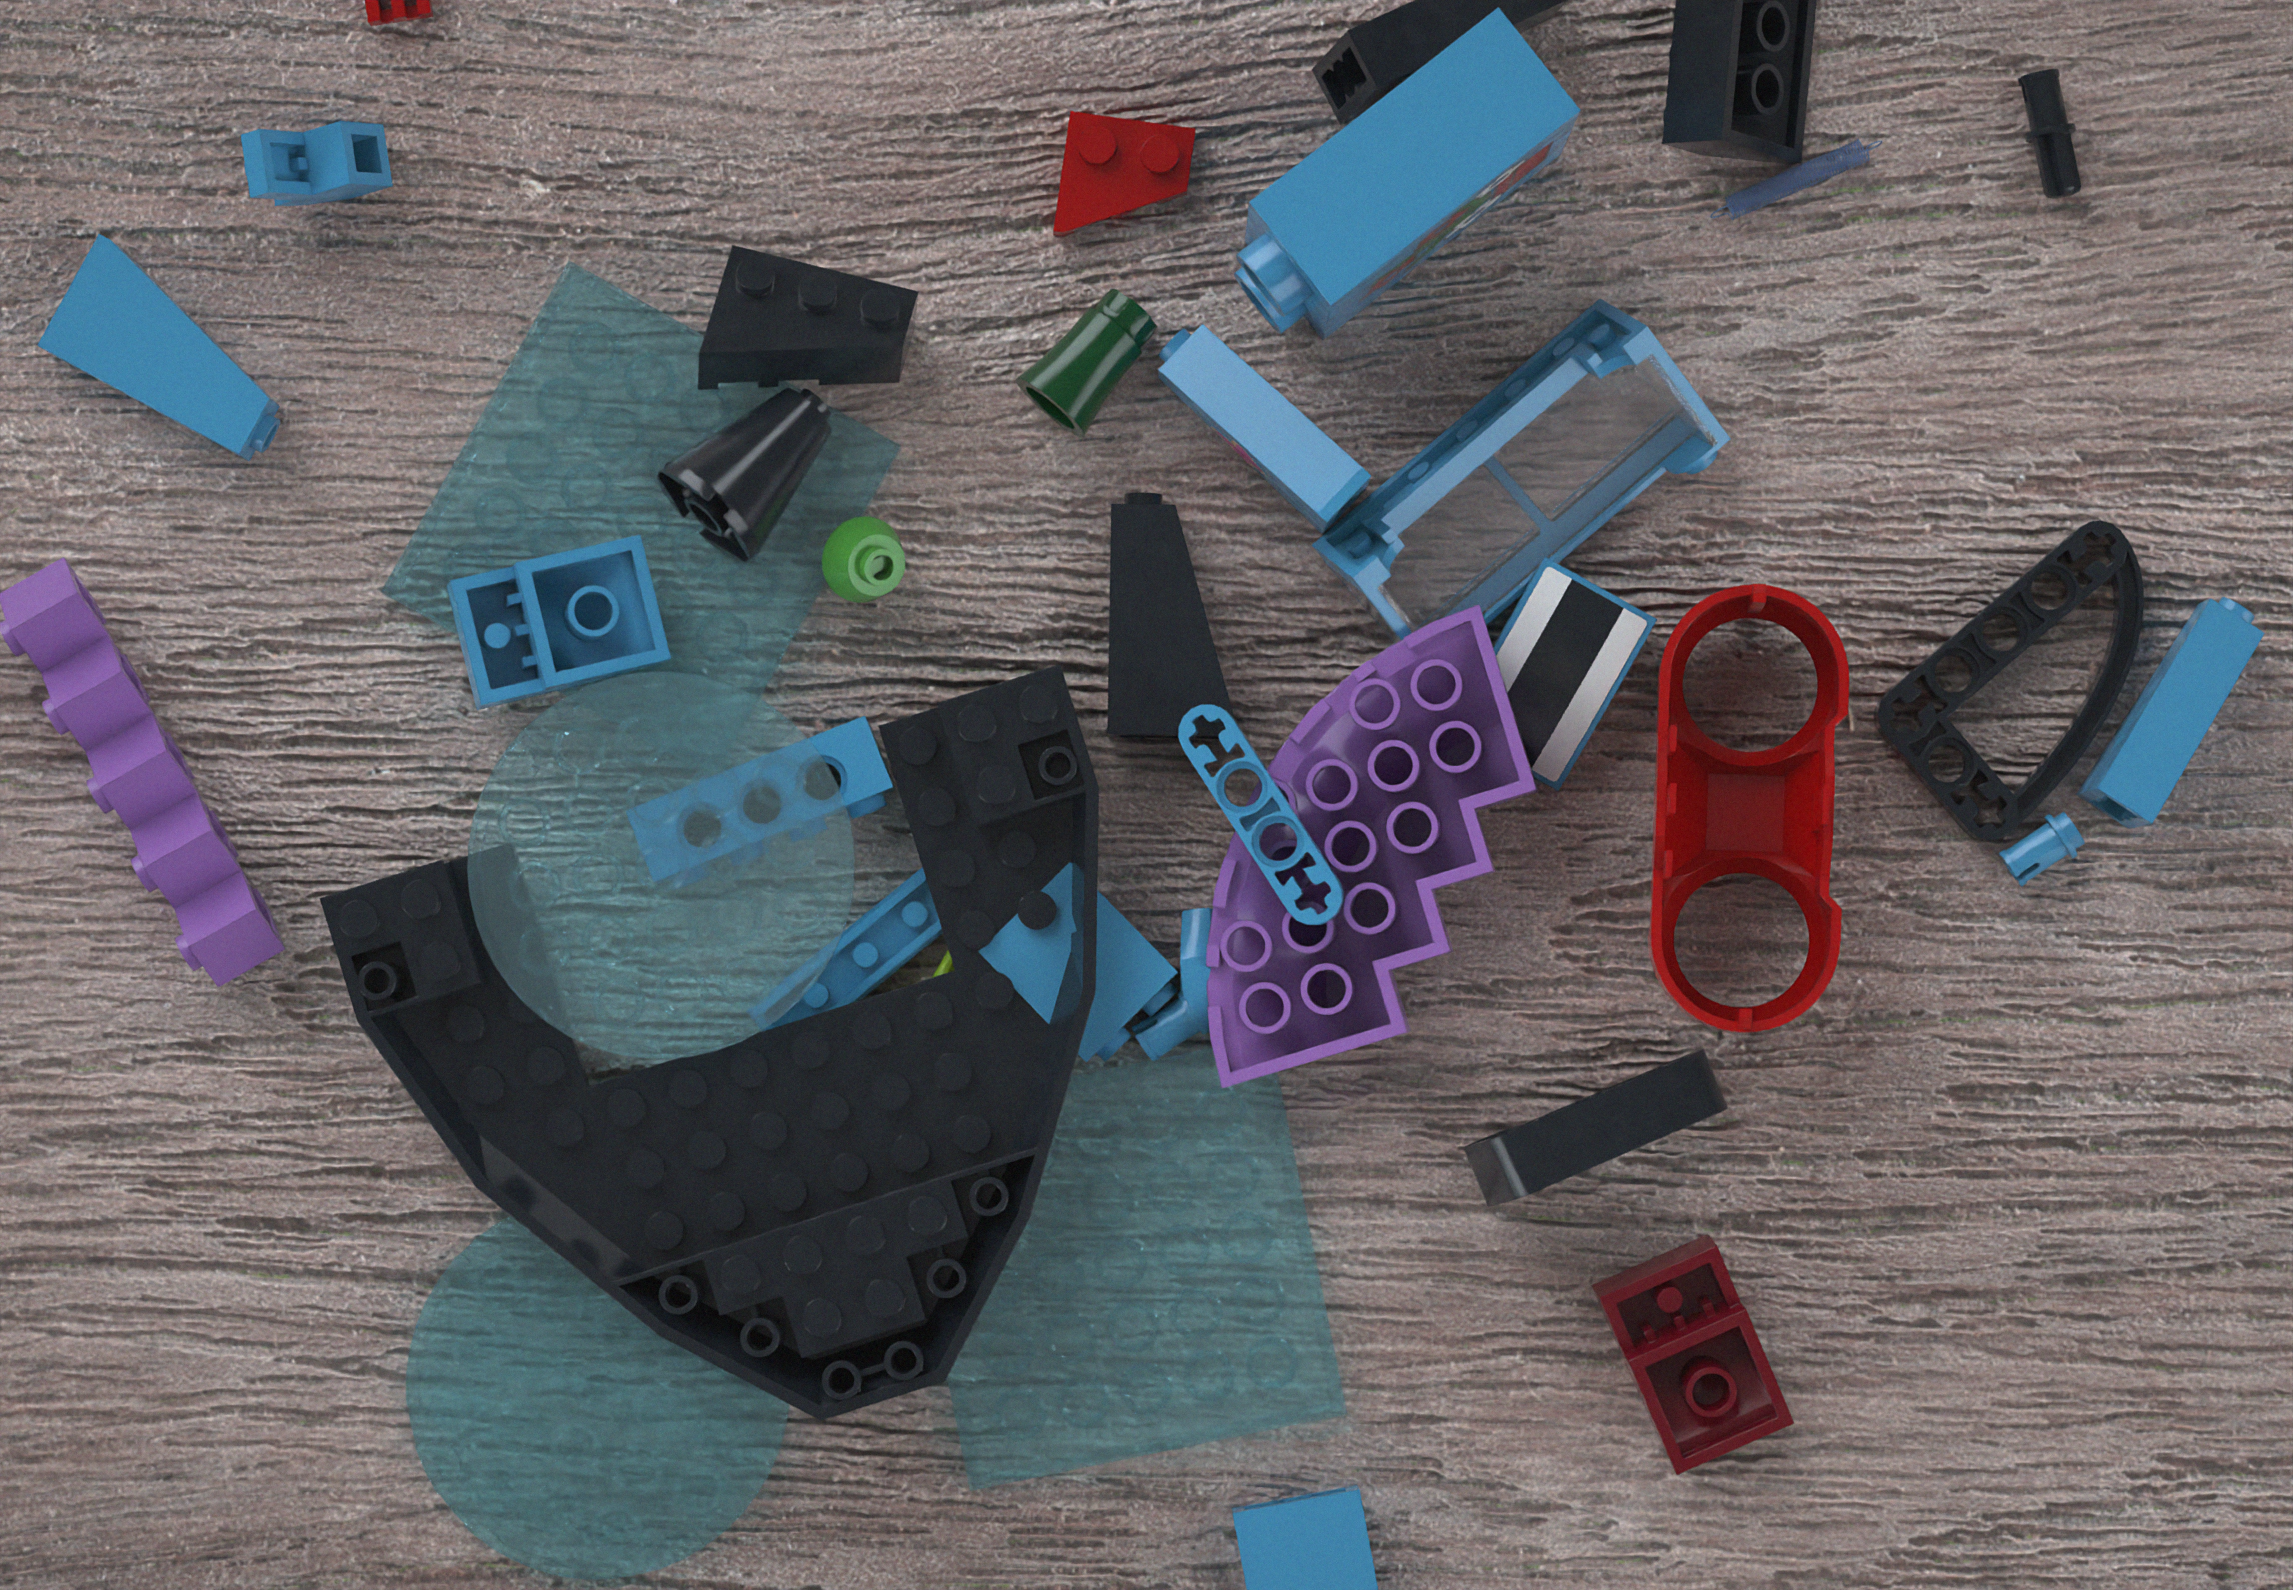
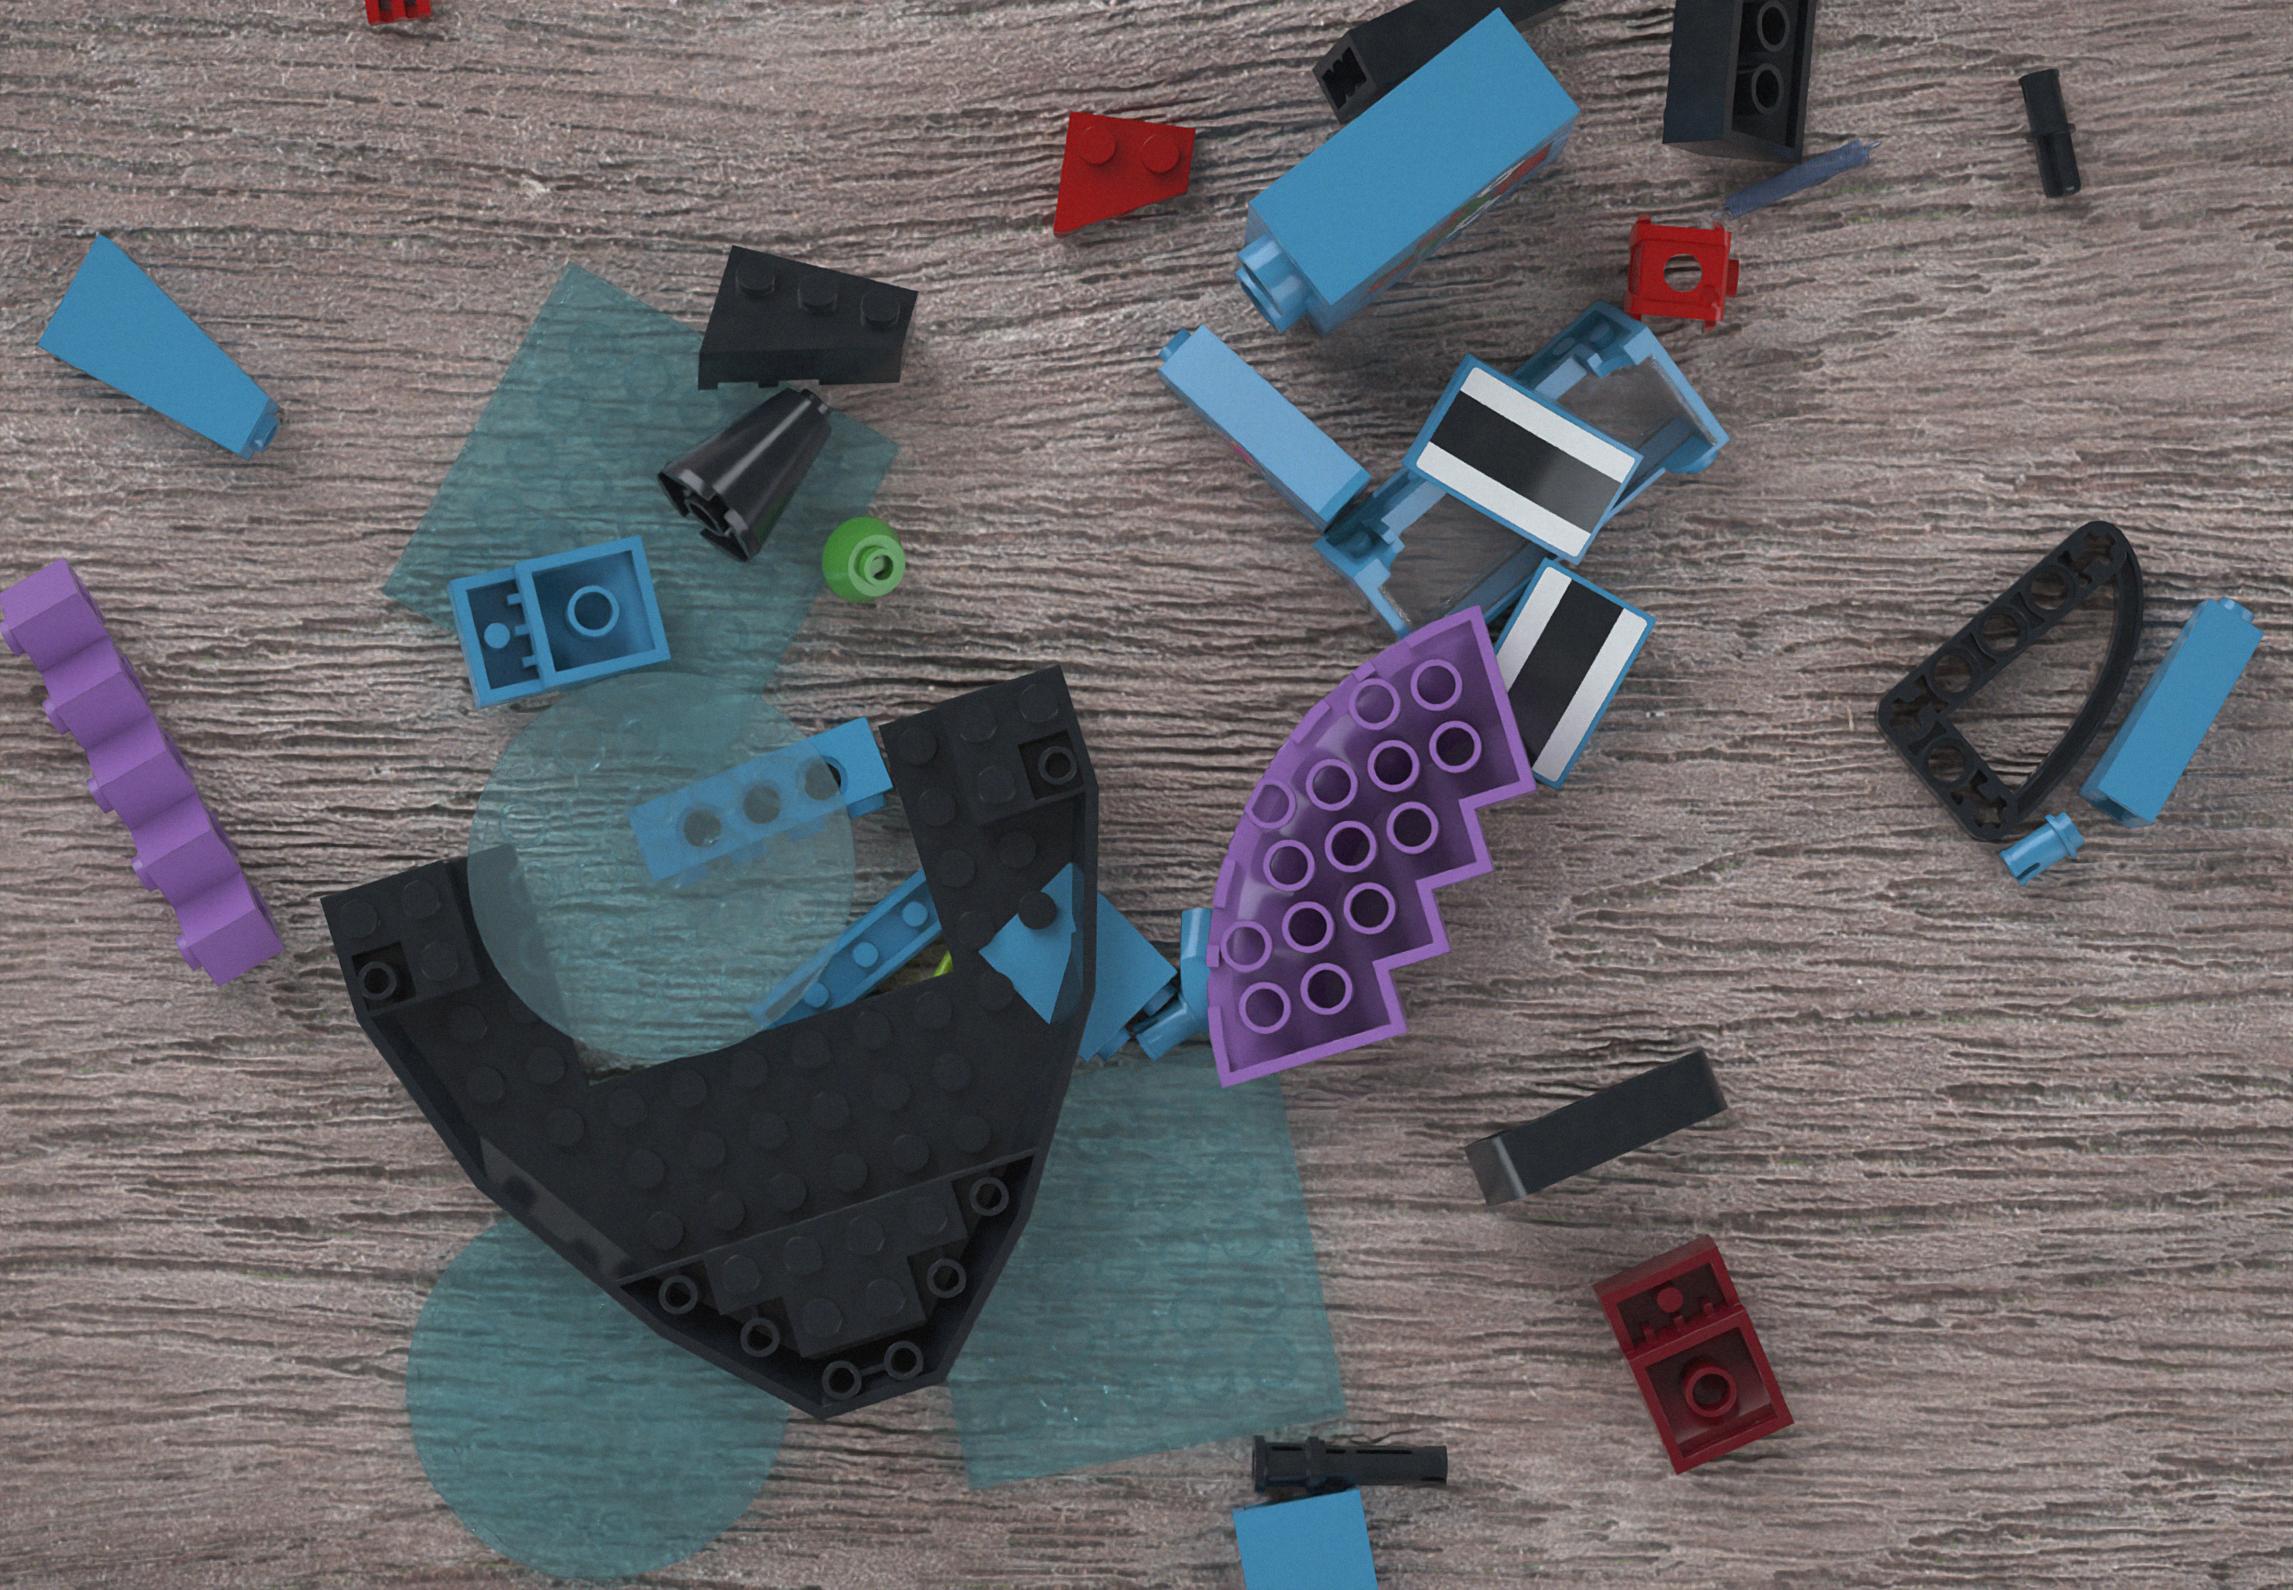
(316, 164): dark azure brick -> none
(1088, 362): dark green plant -> none
(1157, 627): black slope -> none
(1267, 810): dark azure beam -> none
(1315, 1465): none -> black pin
(1522, 459): none -> slope
(1650, 251): none -> red piece
(1747, 810): red piece -> none

